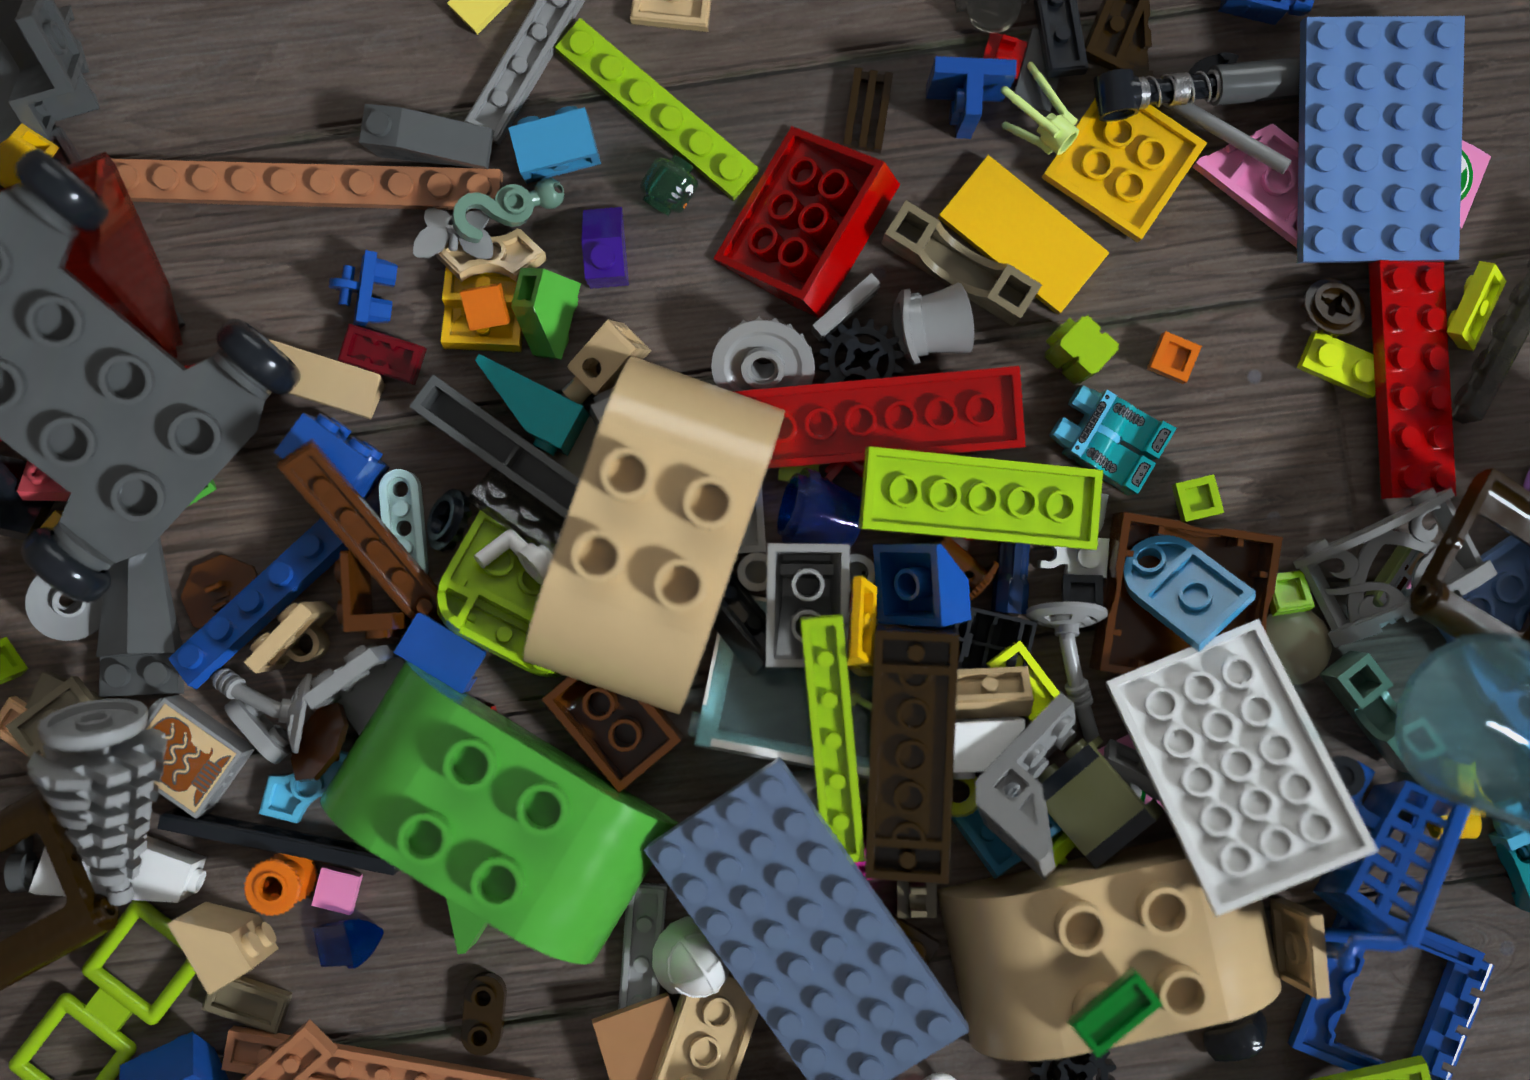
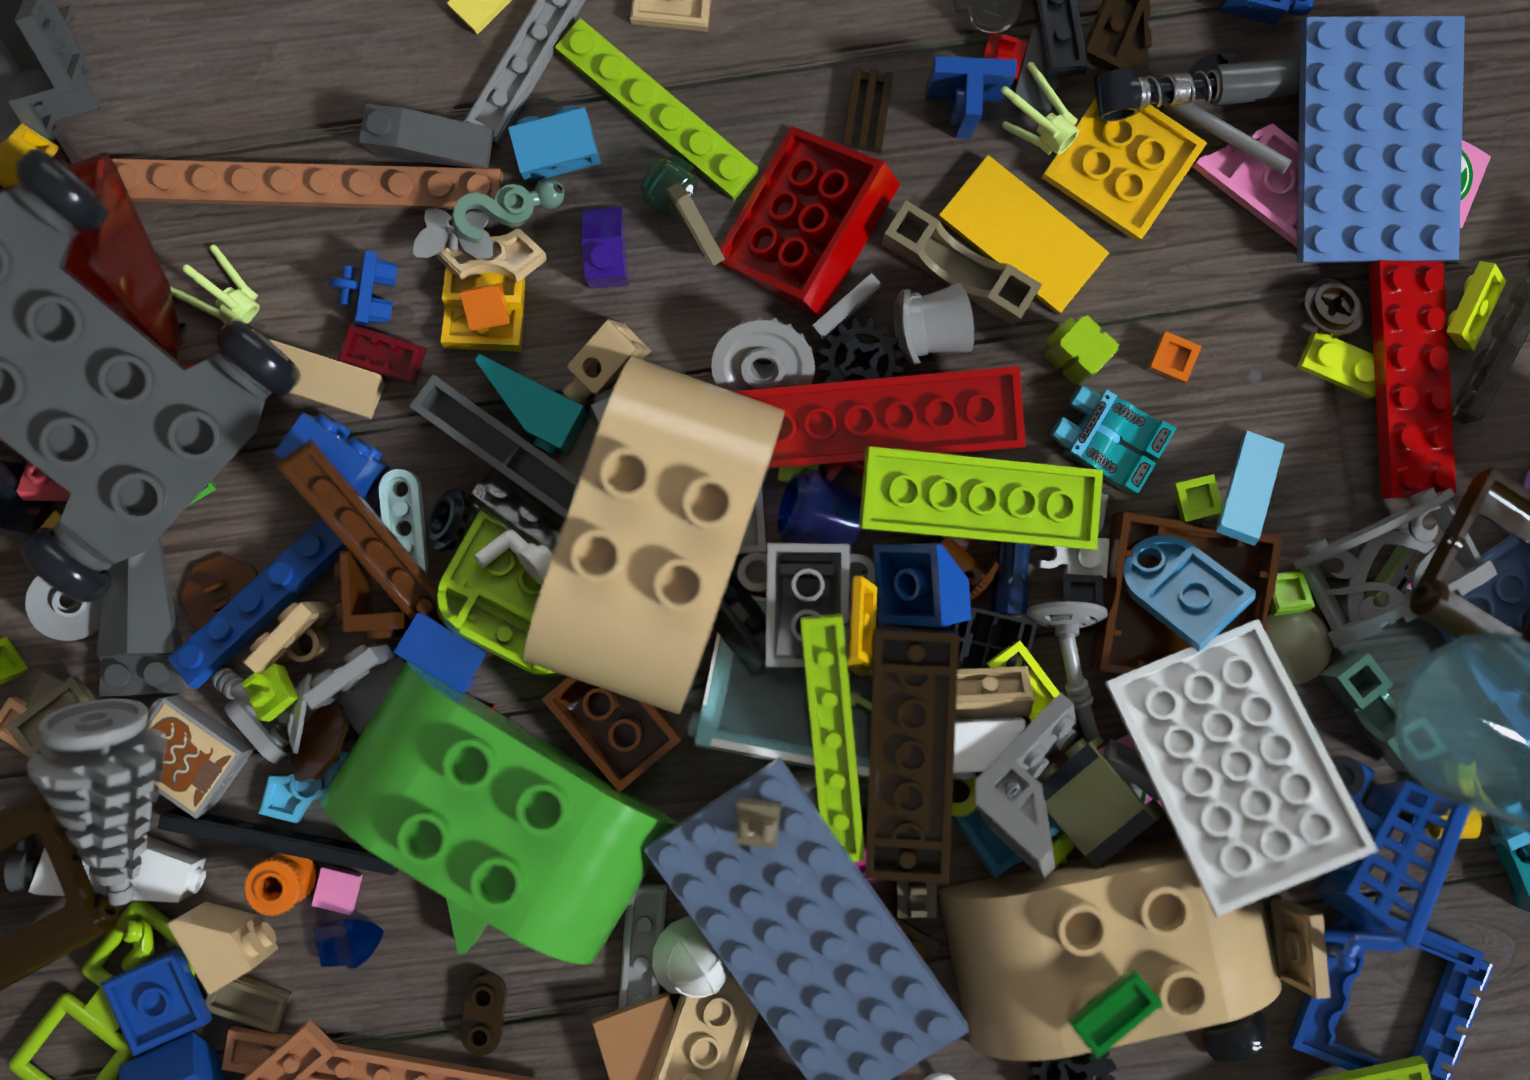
(143, 948): none -> lime arm
(156, 1001): none -> blue tile
(232, 303): none -> yellowish green plant
(270, 692): none -> lime tile
(545, 310): bright green slope -> none
(694, 224): none -> dark tan tile
(757, 823): none -> dark tan tile
(1250, 488): none -> medium azure tile

